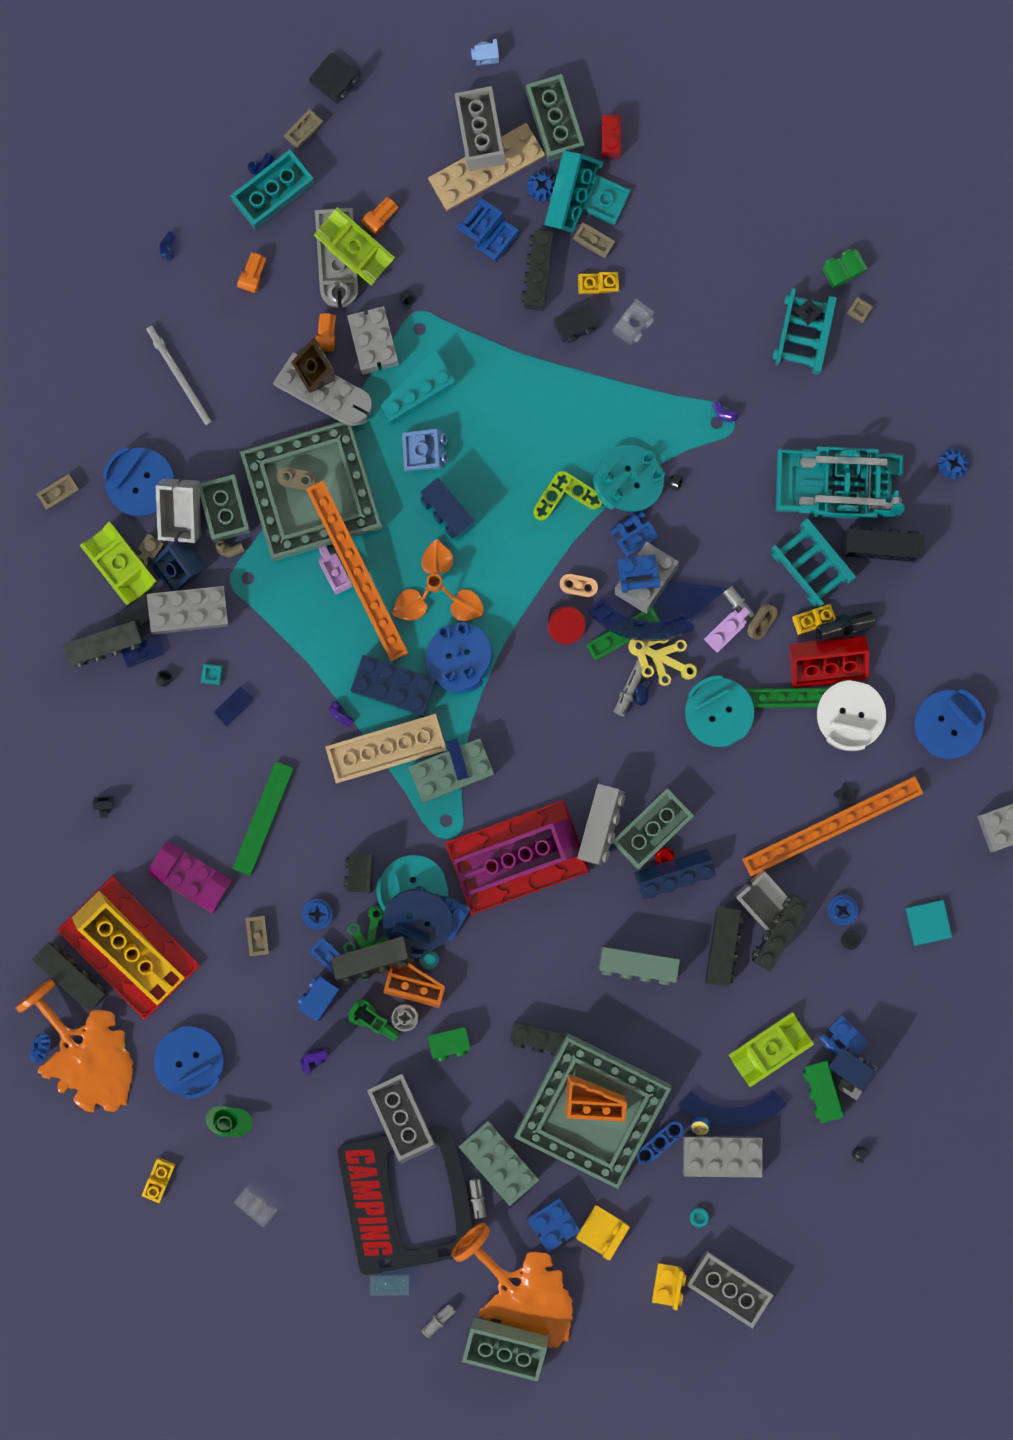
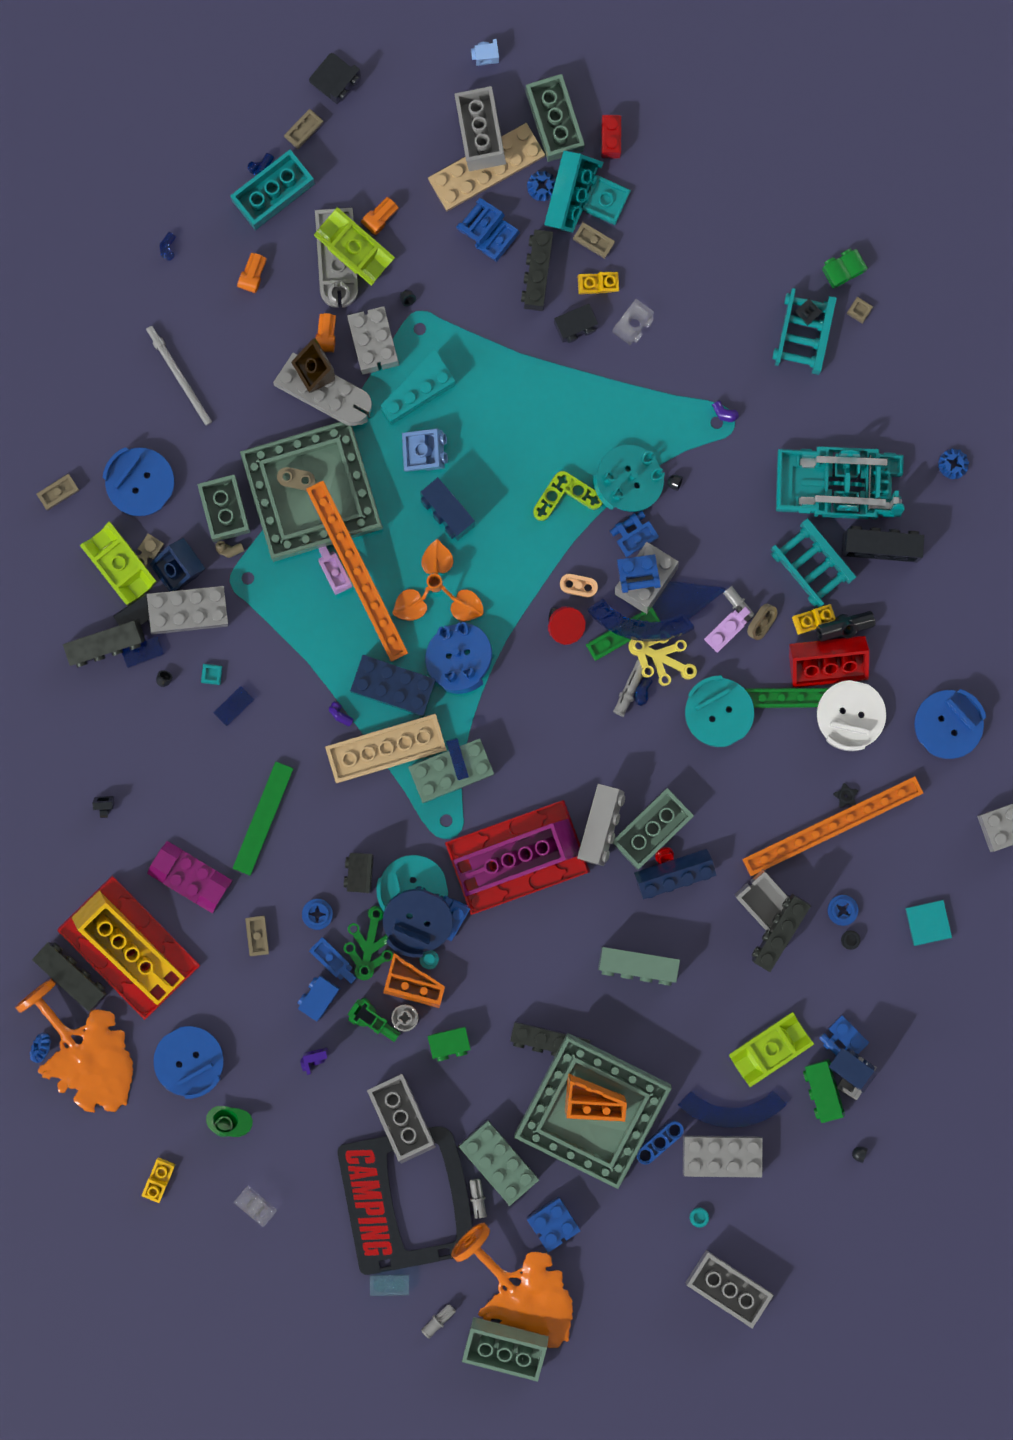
(178, 510): light grey piece -> none
(372, 960): pearl dark grey brick -> none
(602, 1232): yellow bracket -> none
(668, 1285): yellow bracket -> none
(700, 1126): tile -> none
(722, 948): pearl dark grey brick -> none

